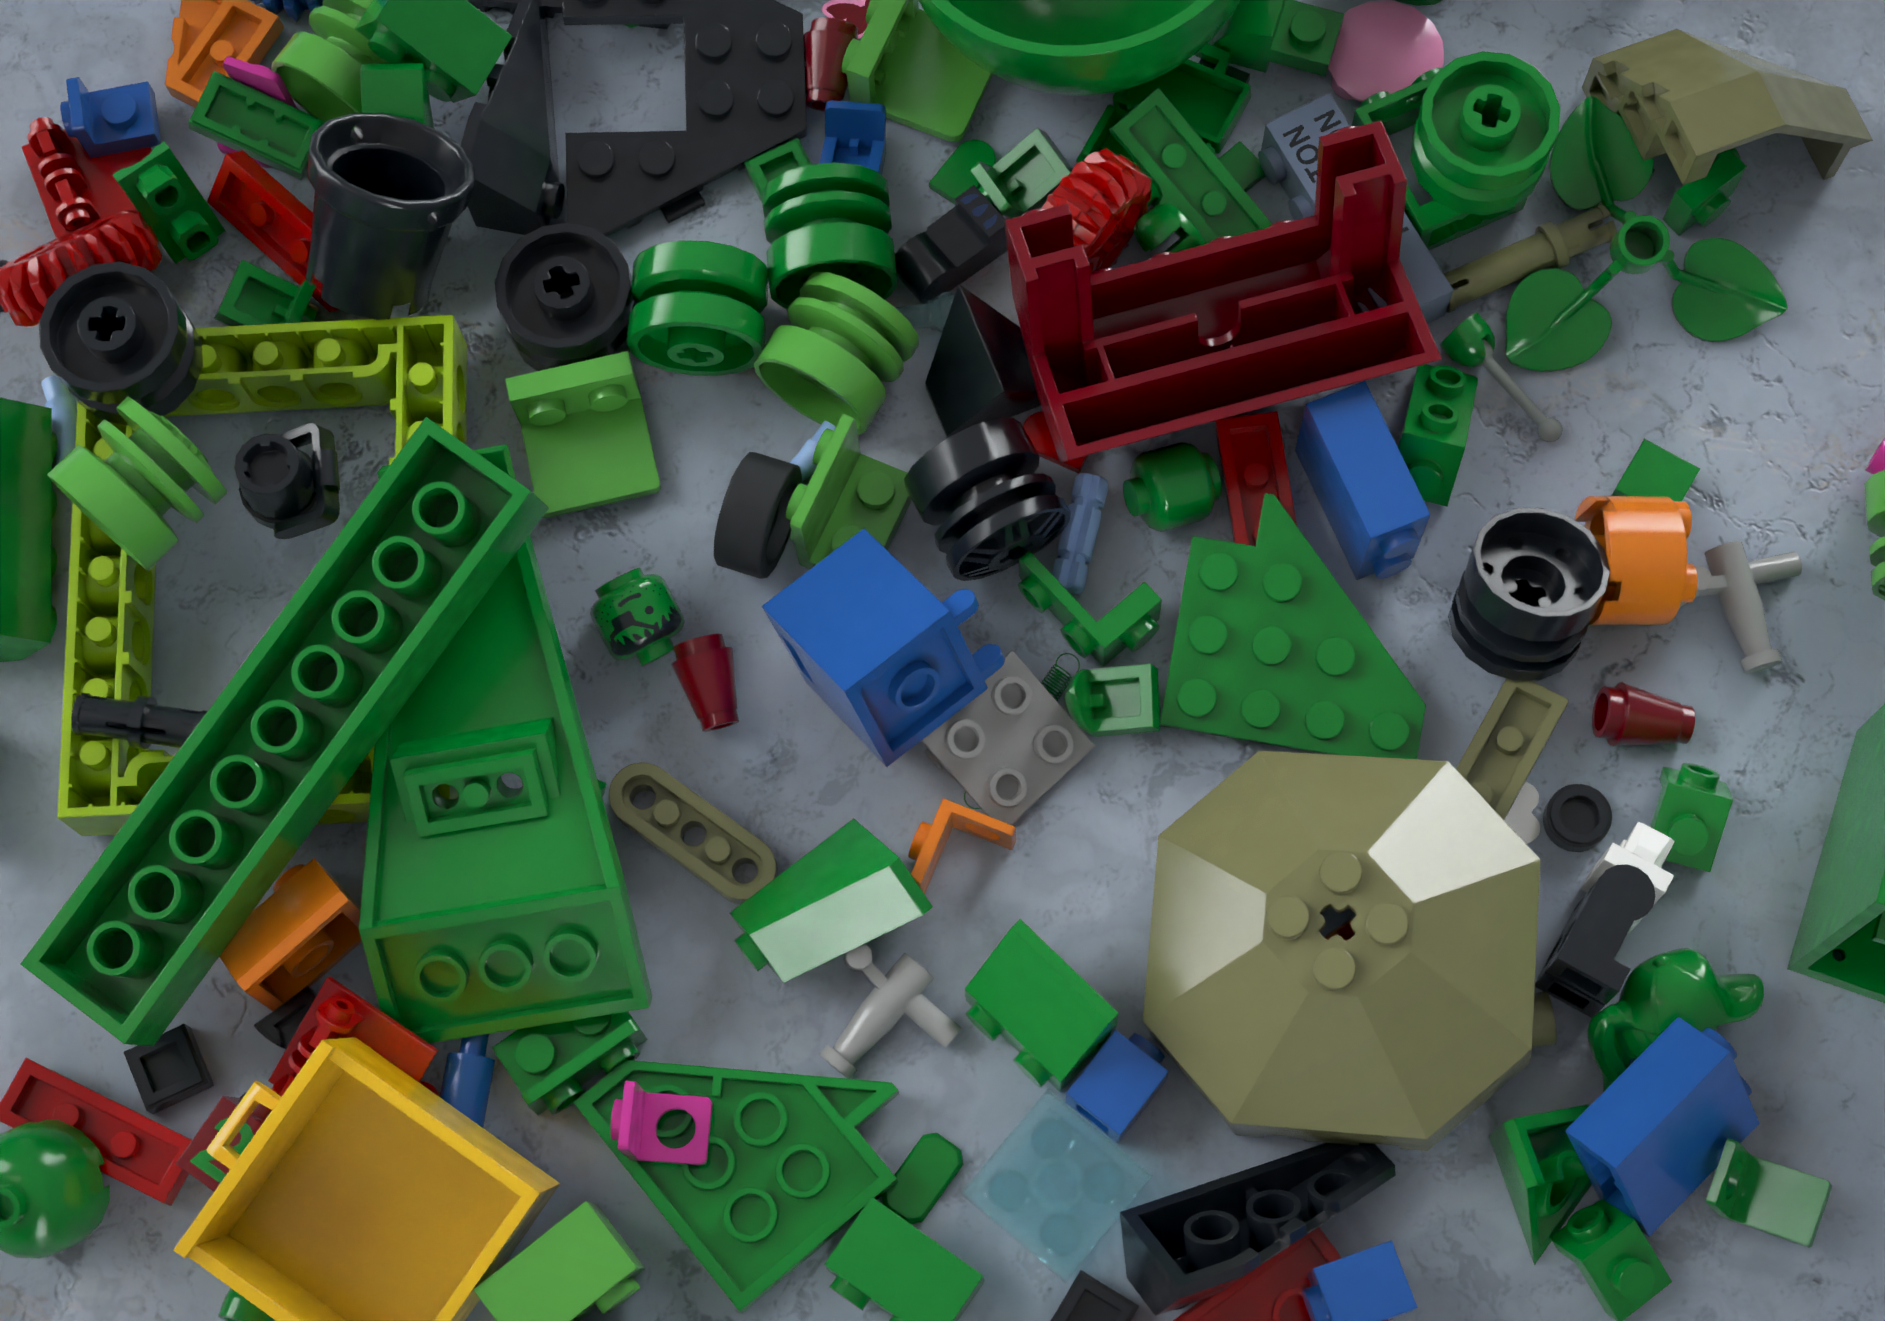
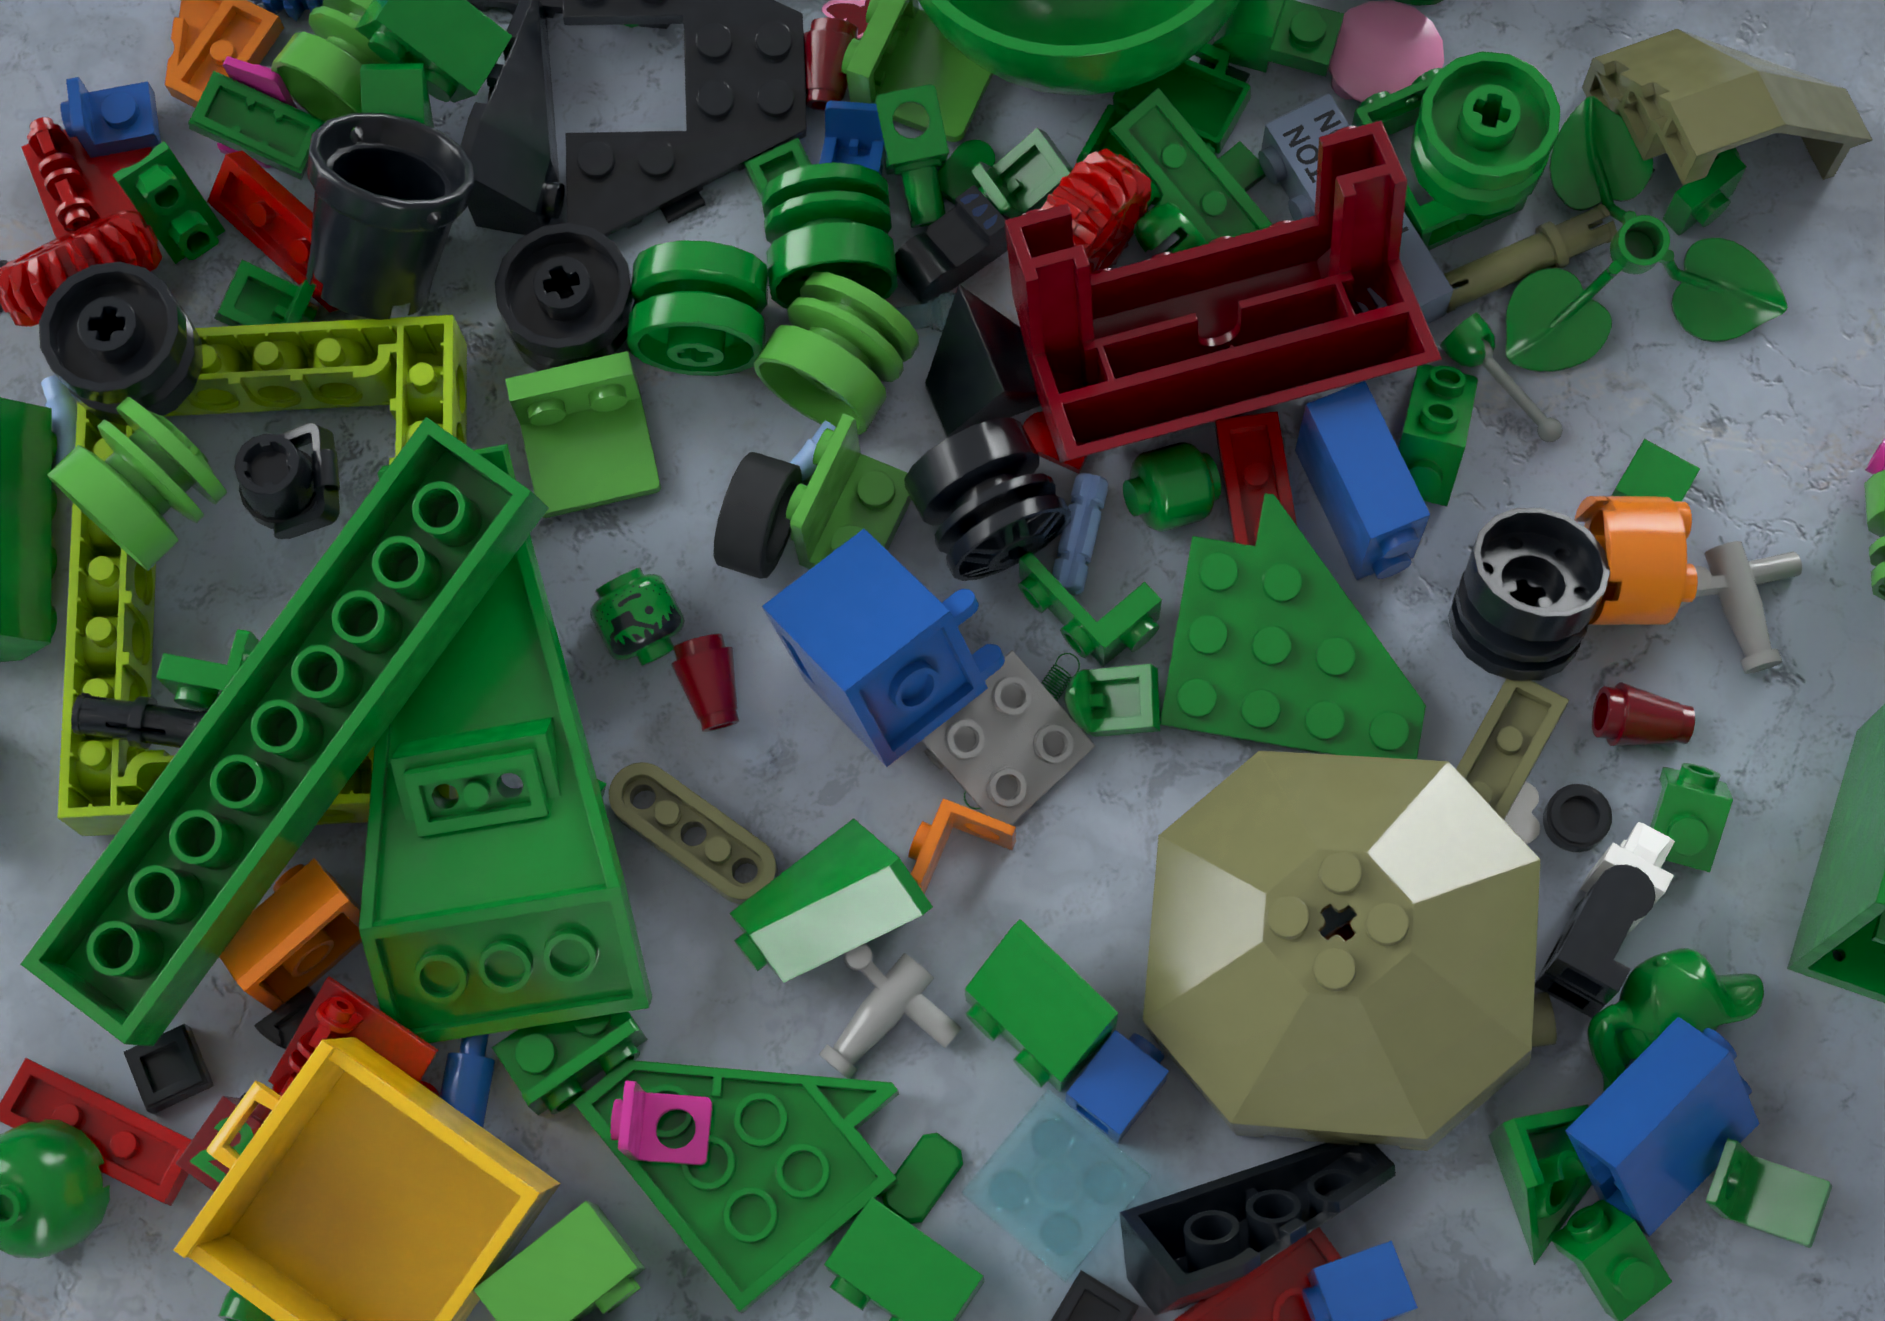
(200, 682): none -> green bracket
(916, 157): none -> green bracket

